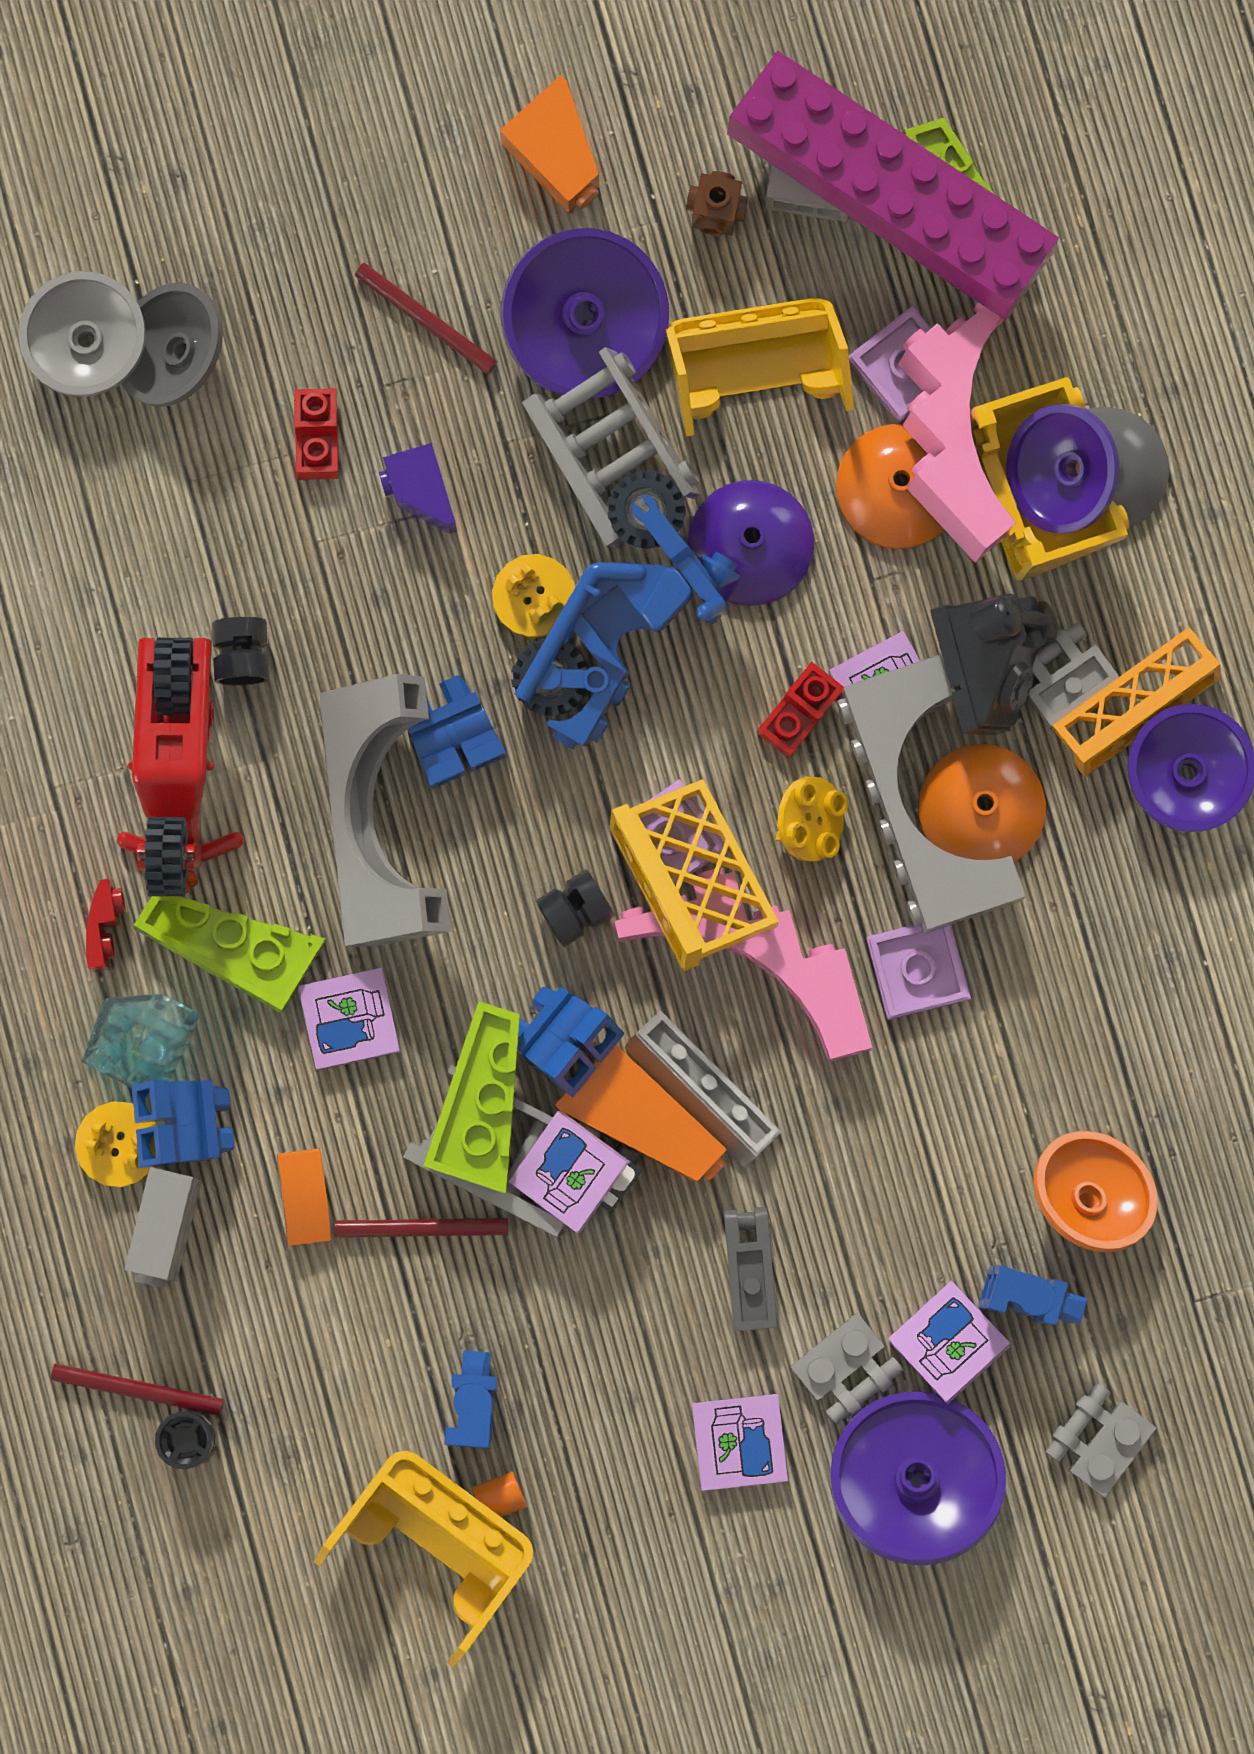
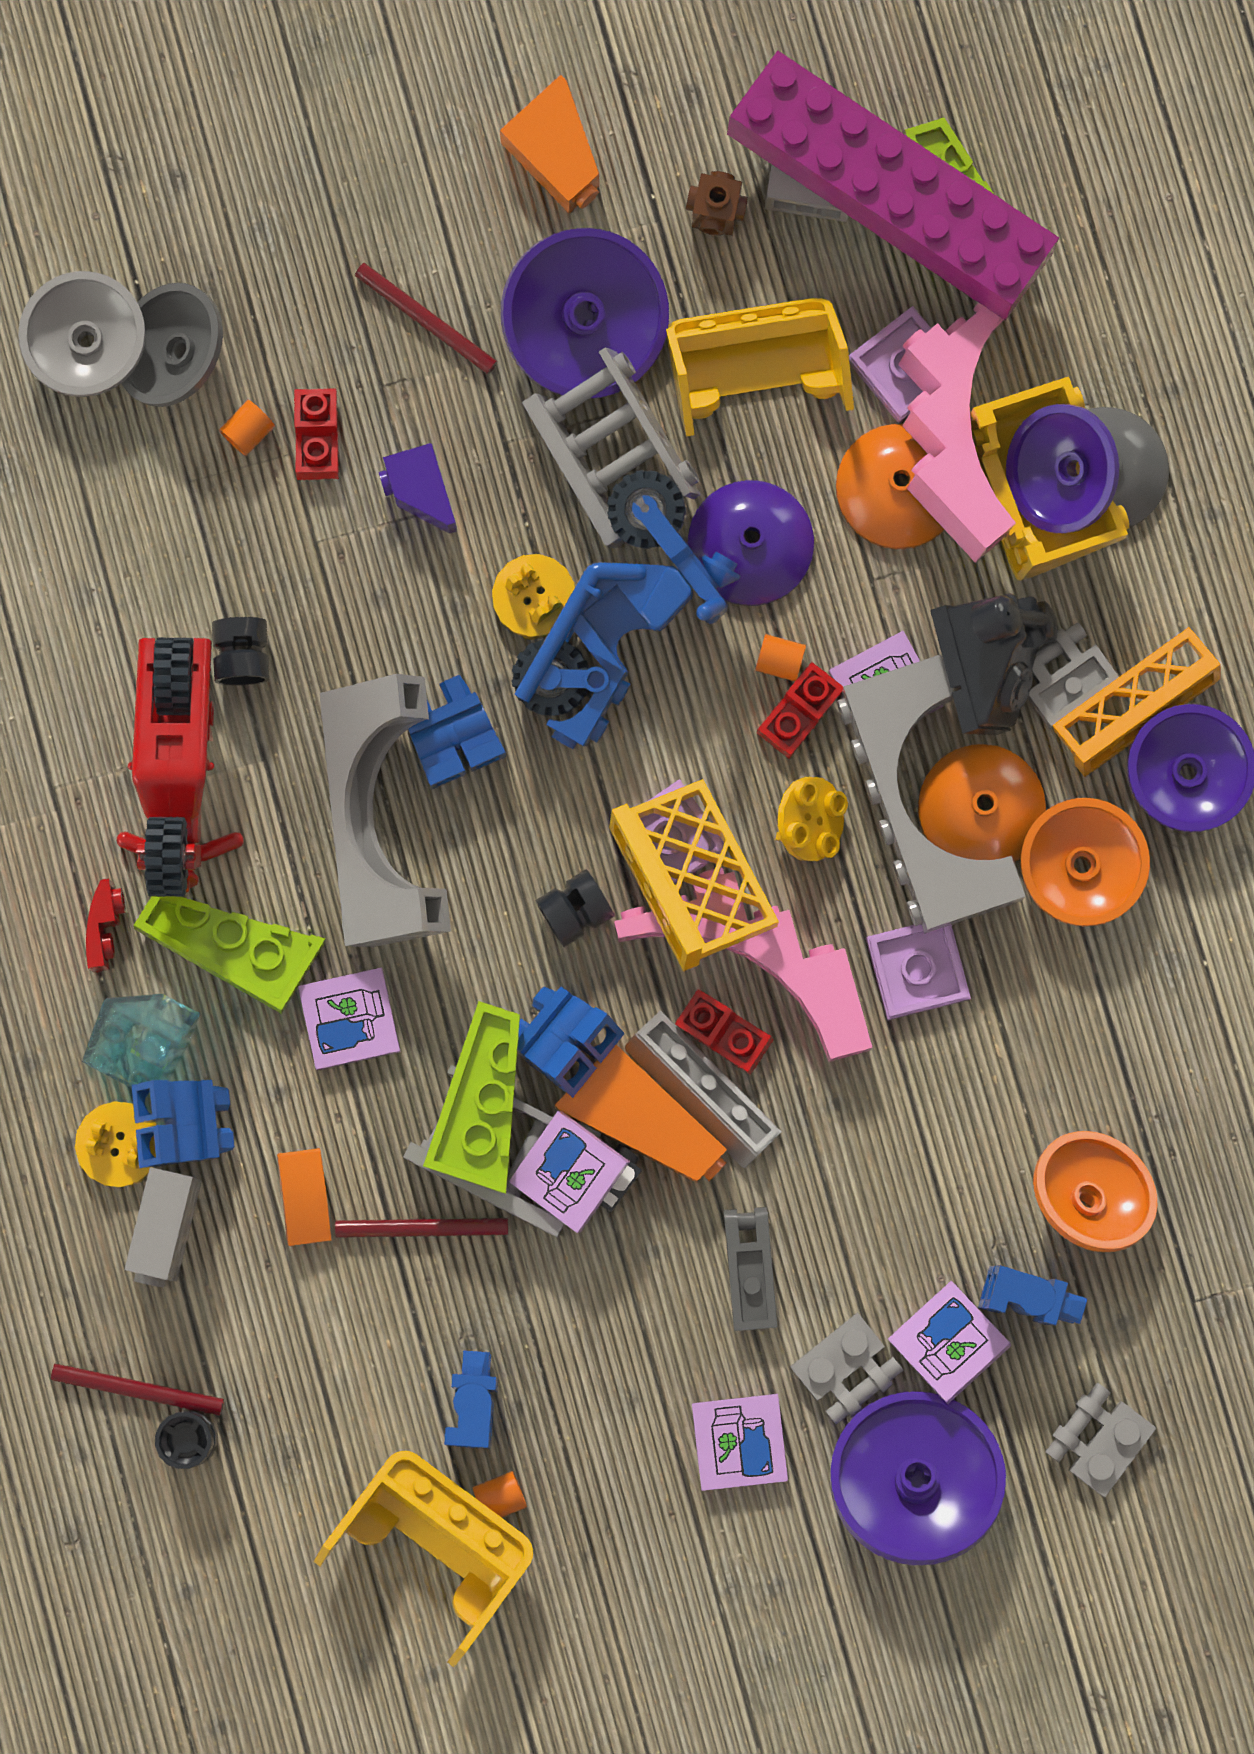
(246, 427): none -> orange beam
(724, 1031): none -> red slope
(780, 657): none -> orange beam
(1103, 838): none -> orange dish

